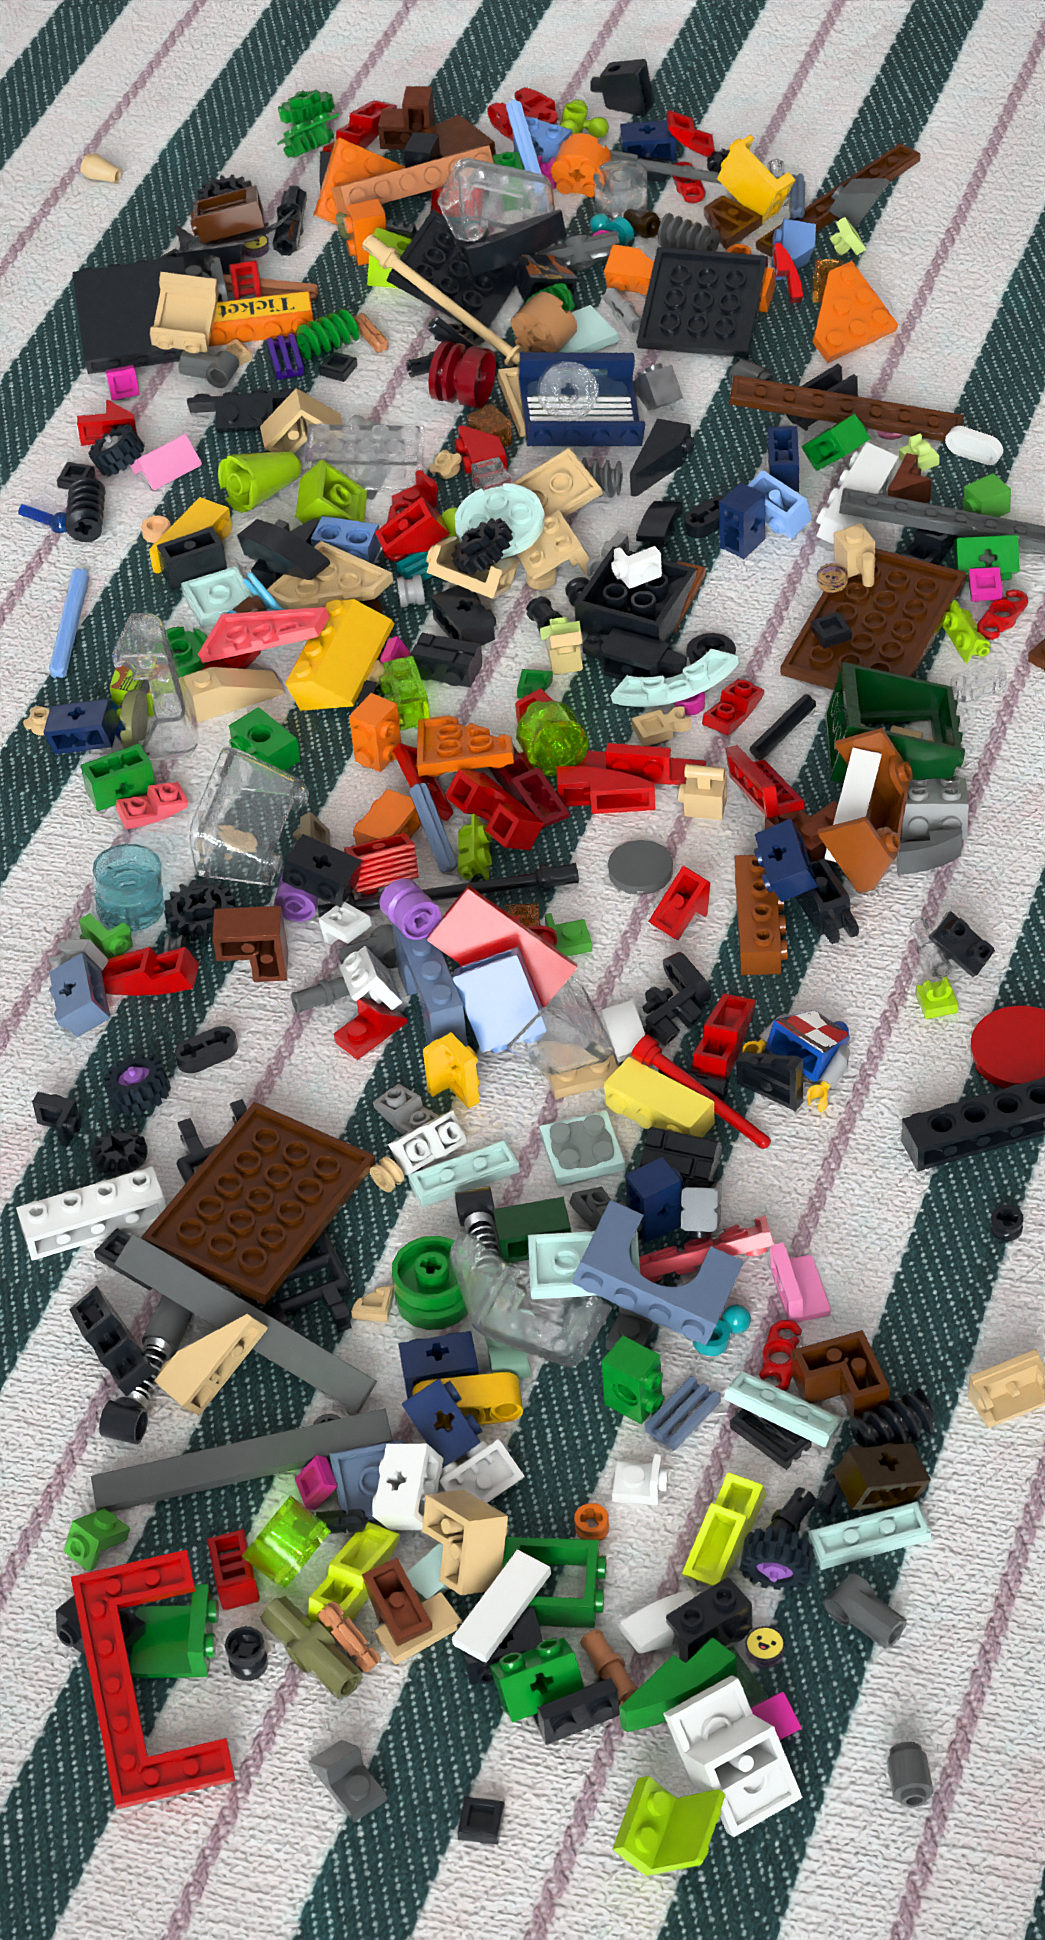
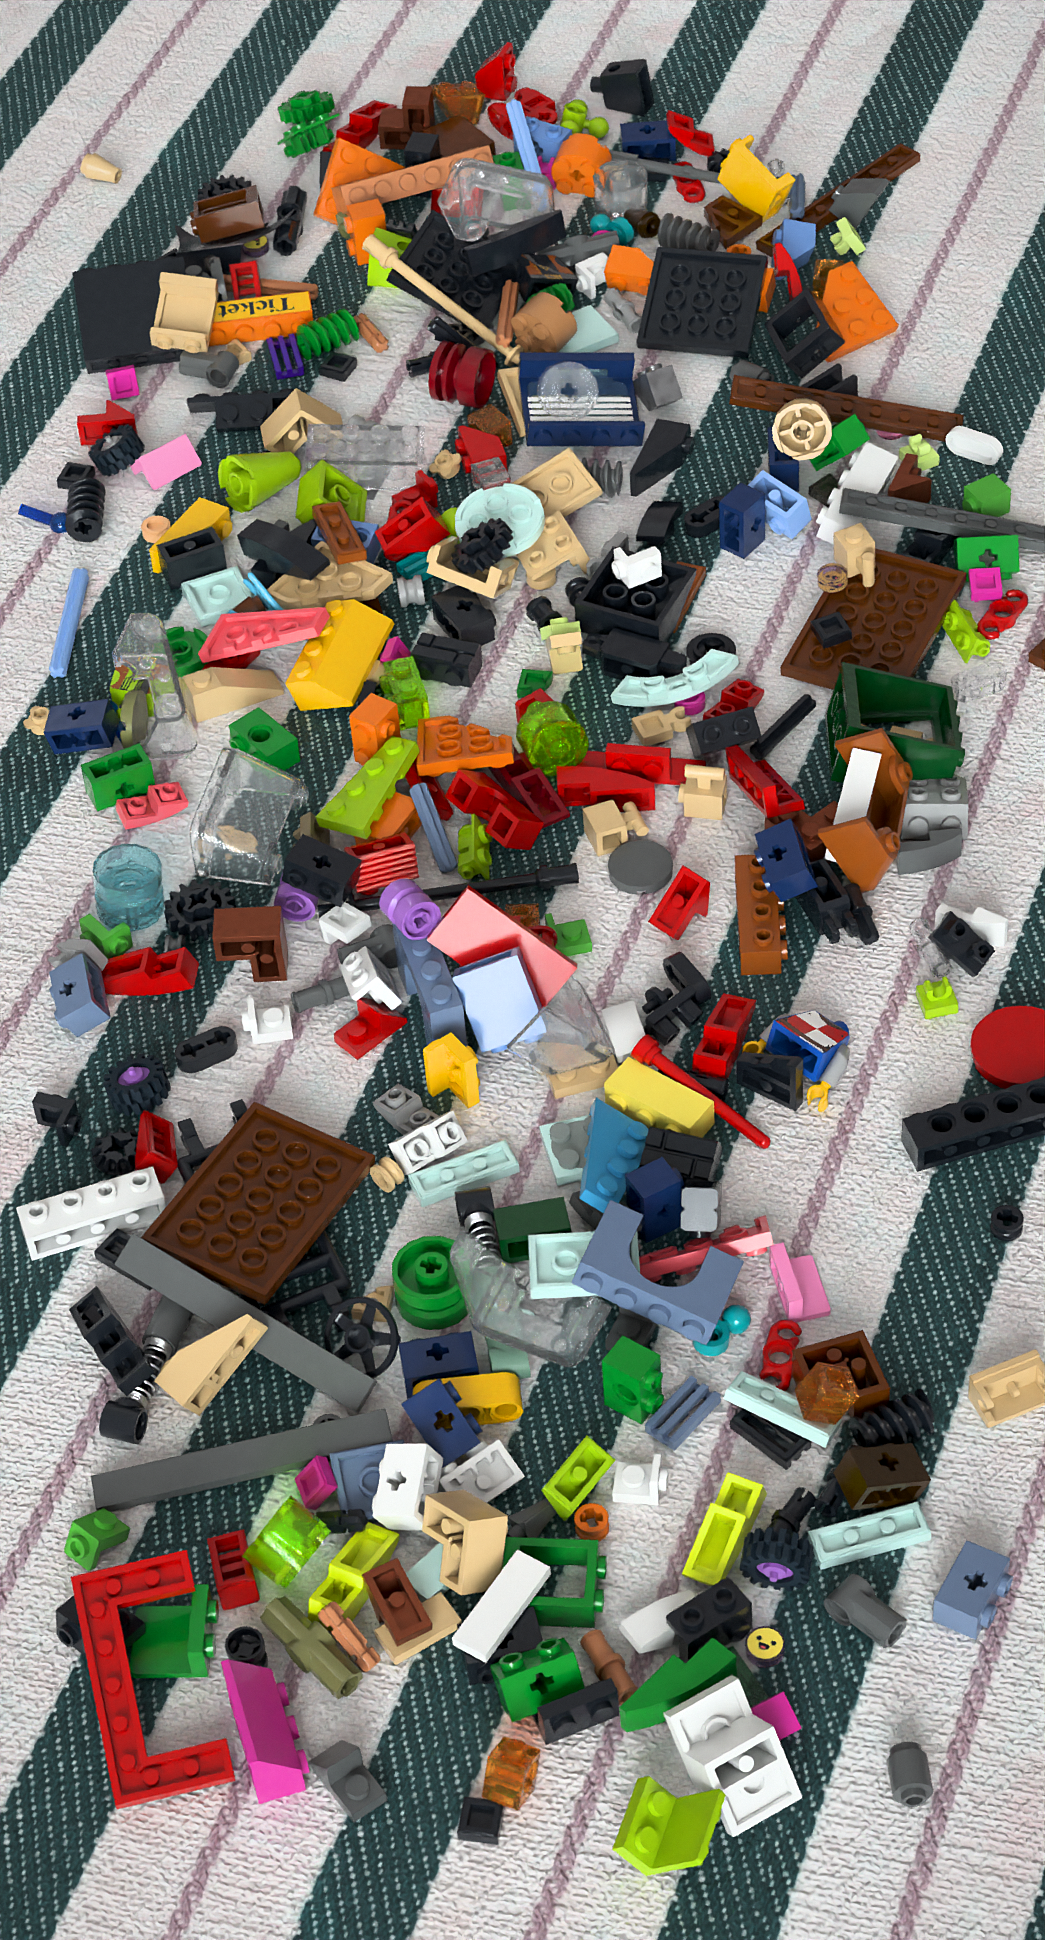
(154, 1148): none -> red slope
(265, 1730): none -> dark pink slope
(267, 1023): none -> white bracket
(339, 533): none -> dark orange tile
(361, 1337): none -> black wheel
(363, 795): none -> lime wing
(459, 99): none -> clear orange slope
(496, 74): none -> red slope
(507, 311): none -> nougat axle
(511, 1773): none -> clear orange brick
(531, 1520): none -> dark grey piece
(577, 1477): none -> lime slope
(590, 274): none -> white bracket
(608, 827): none -> tan brick
(611, 1152): none -> dark azure wing
(723, 731): none -> black brick
(802, 429): none -> tan cylinder
(822, 488): none -> clear smoke tile
(824, 338): none -> black window
(826, 1393): none -> clear orange brick
(862, 914): none -> black axle
(972, 1589): none -> sand blue brick
(984, 923): none -> white slope

